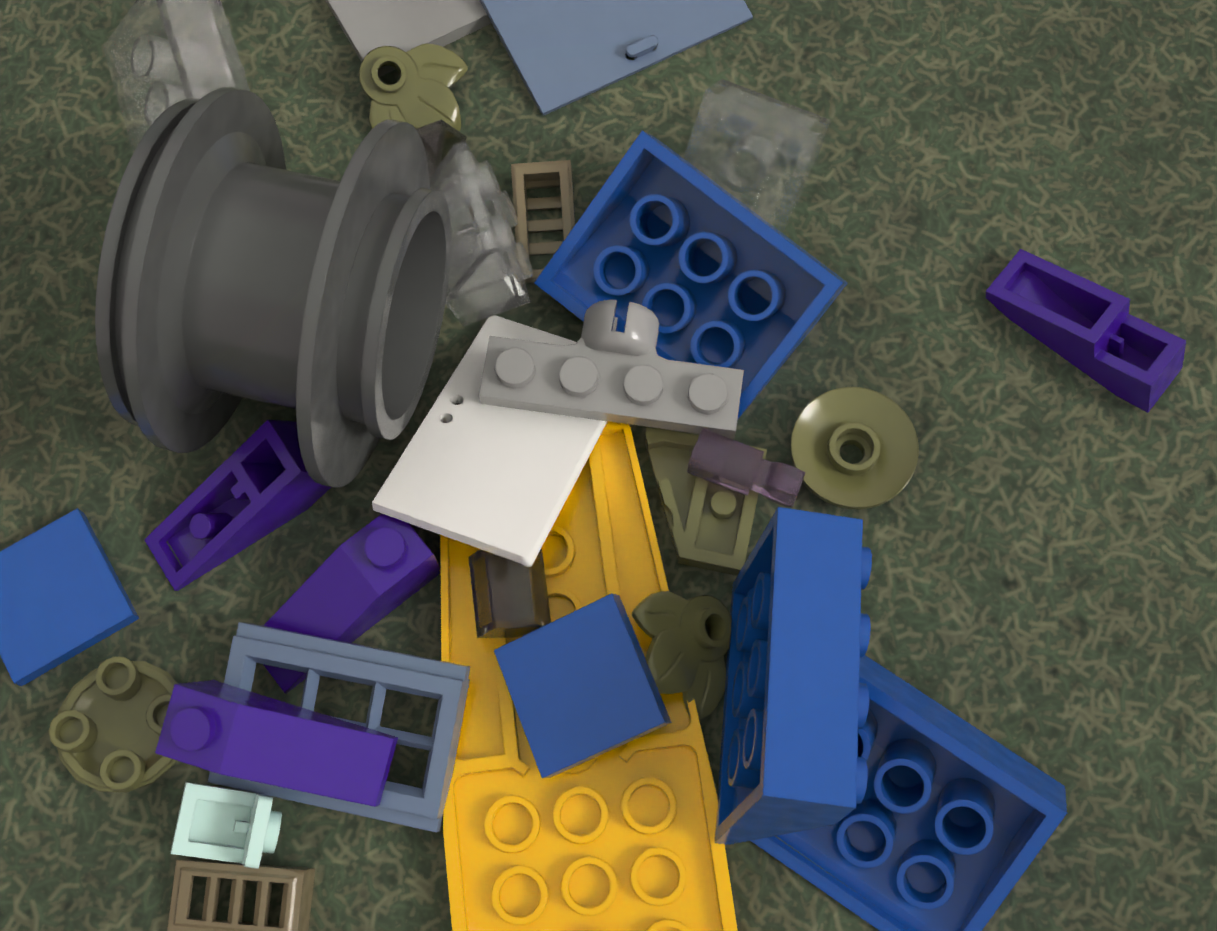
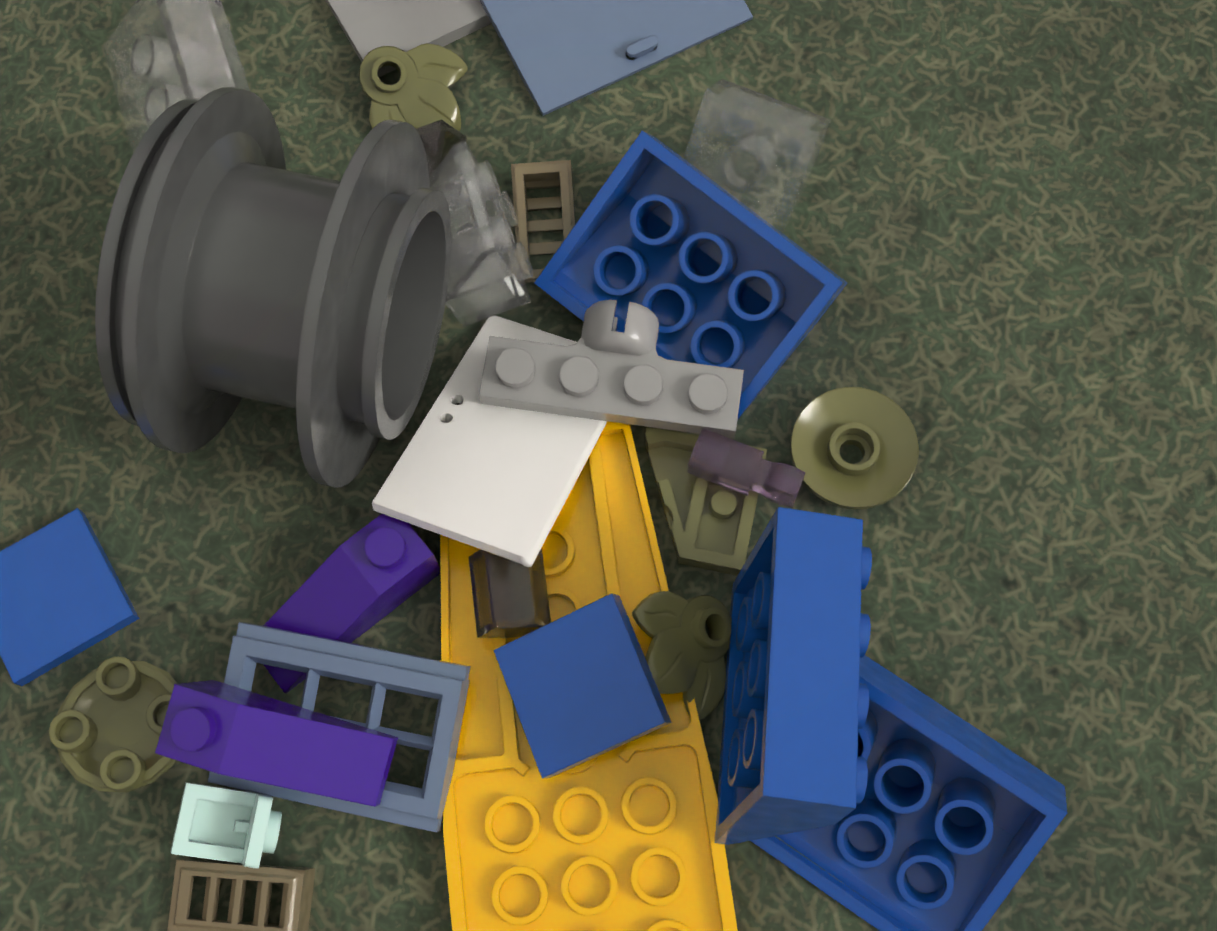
(236, 505): dark purple slope -> none
(1089, 328): dark purple slope -> none

